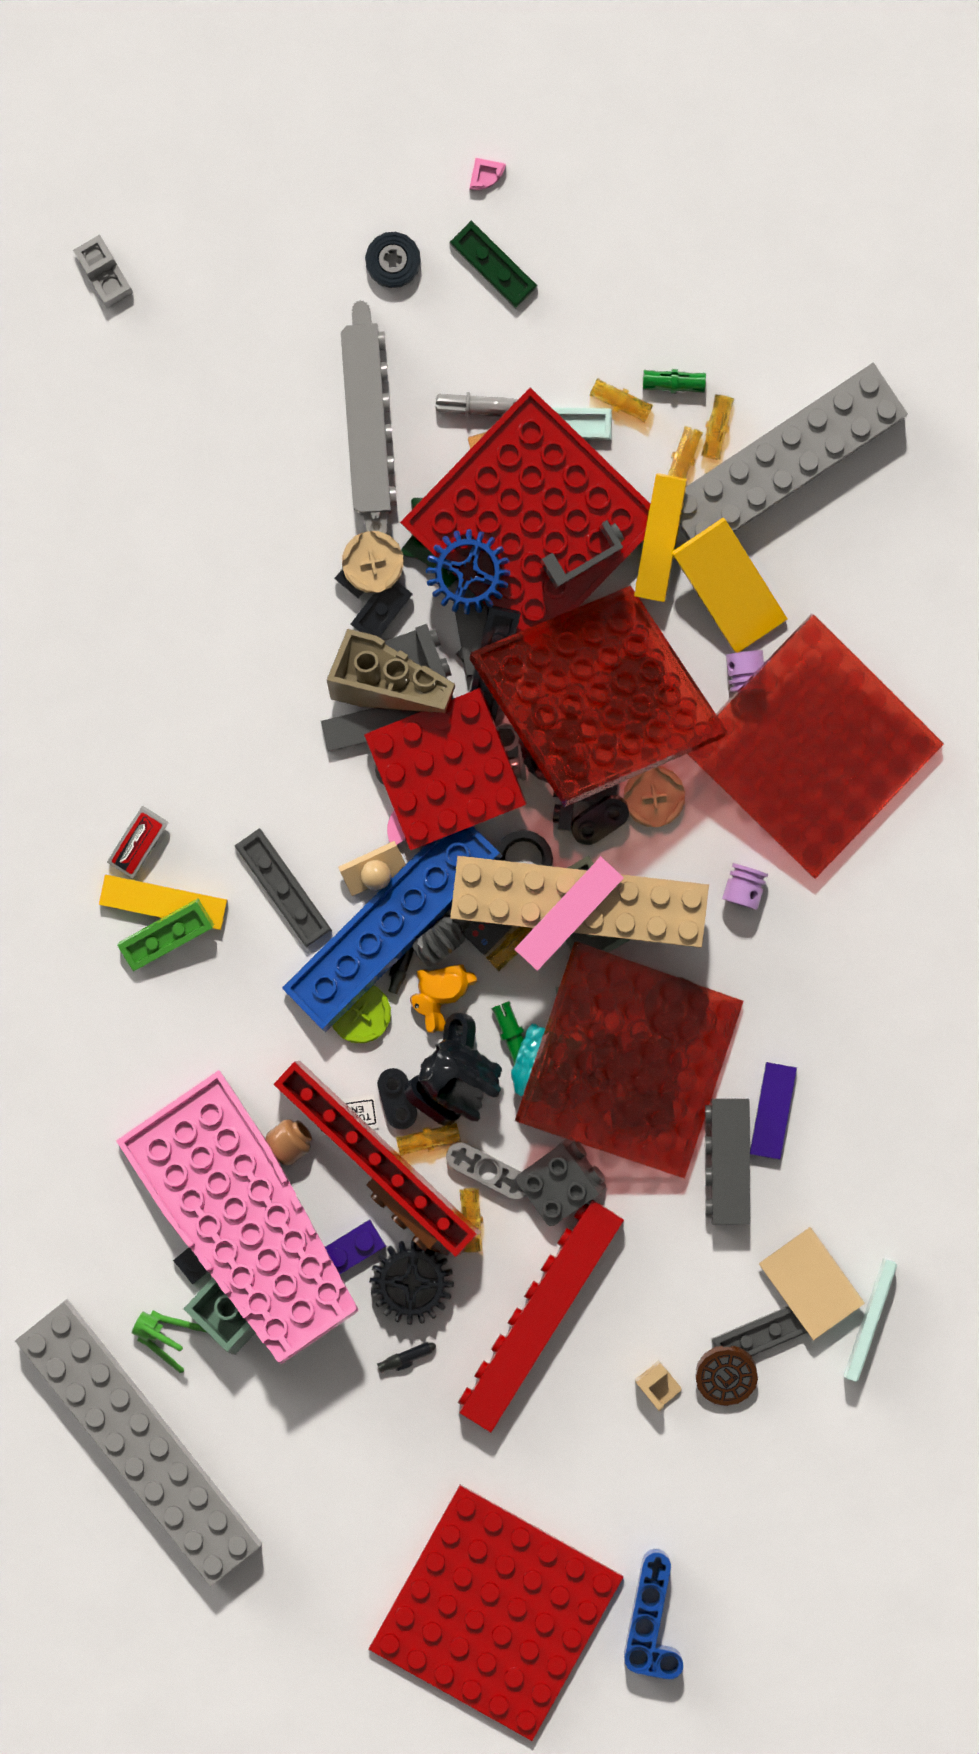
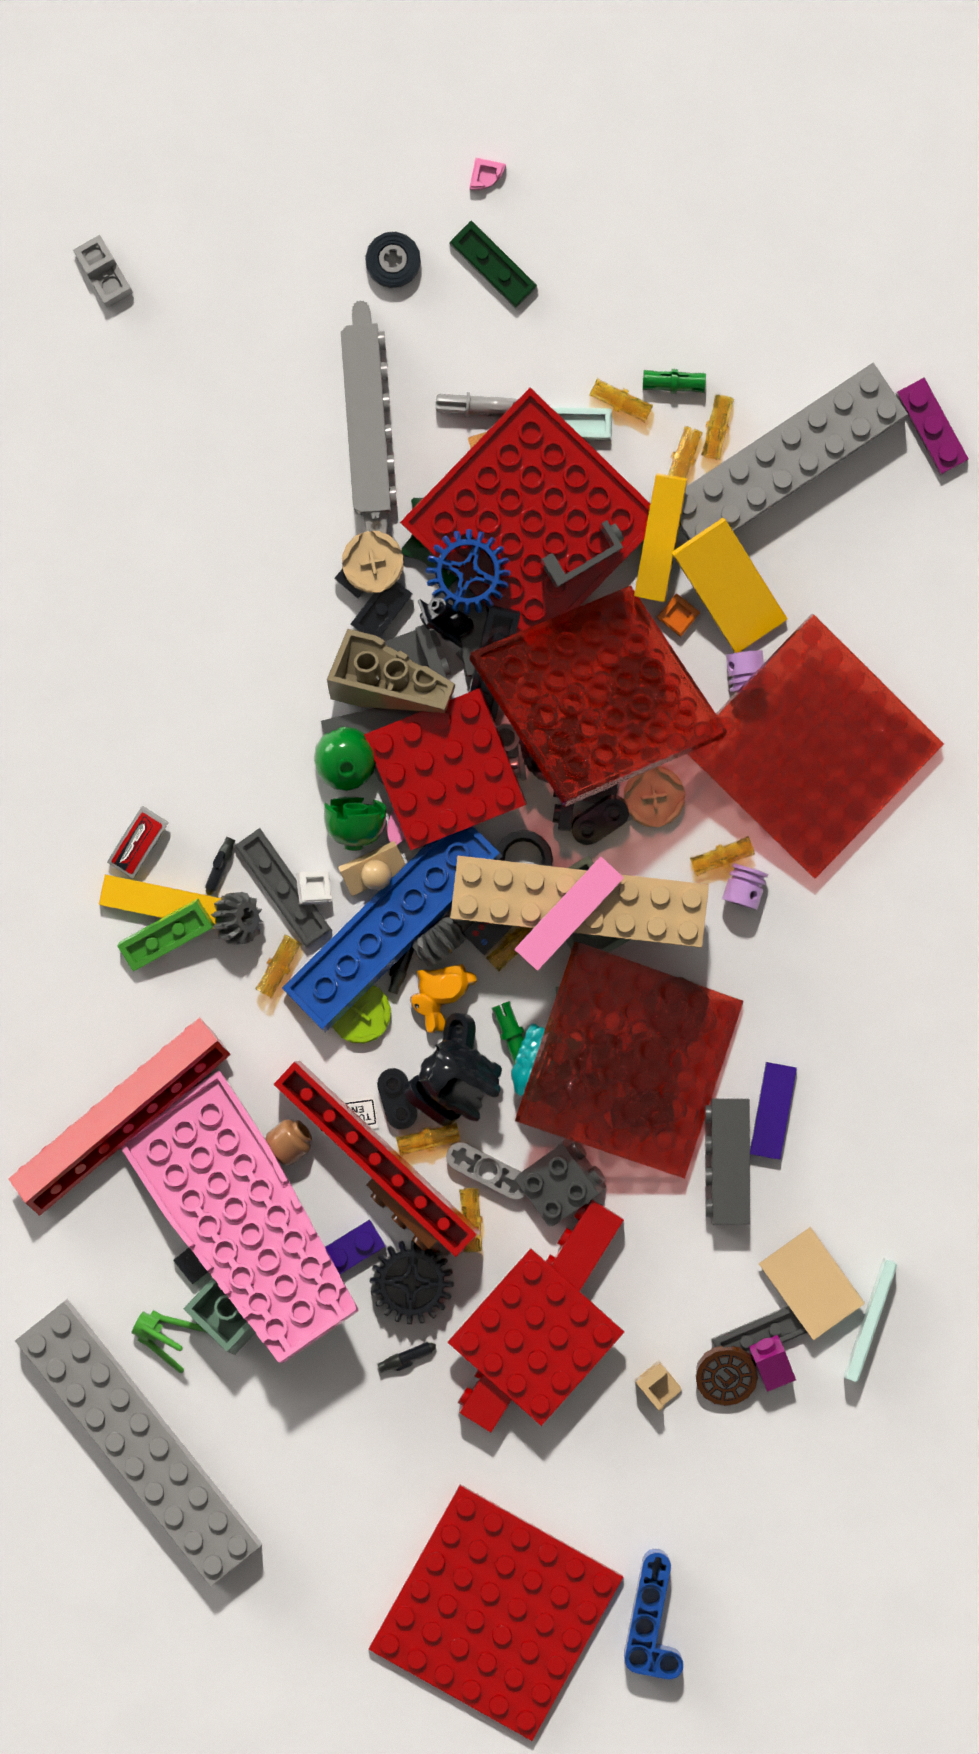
(119, 1116): none -> brick
(219, 865): none -> black piece
(237, 918): none -> dark grey gear
(278, 966): none -> clear yellow pin
(314, 887): none -> white tile
(344, 759): none -> green cylinder
(353, 822): none -> green cylinder
(444, 620): none -> black hinge
(536, 1336): none -> red plate
(678, 615): none -> orange tile
(722, 856): none -> clear yellow pin
(772, 1363): none -> magenta brick
(932, 426): none -> magenta plate

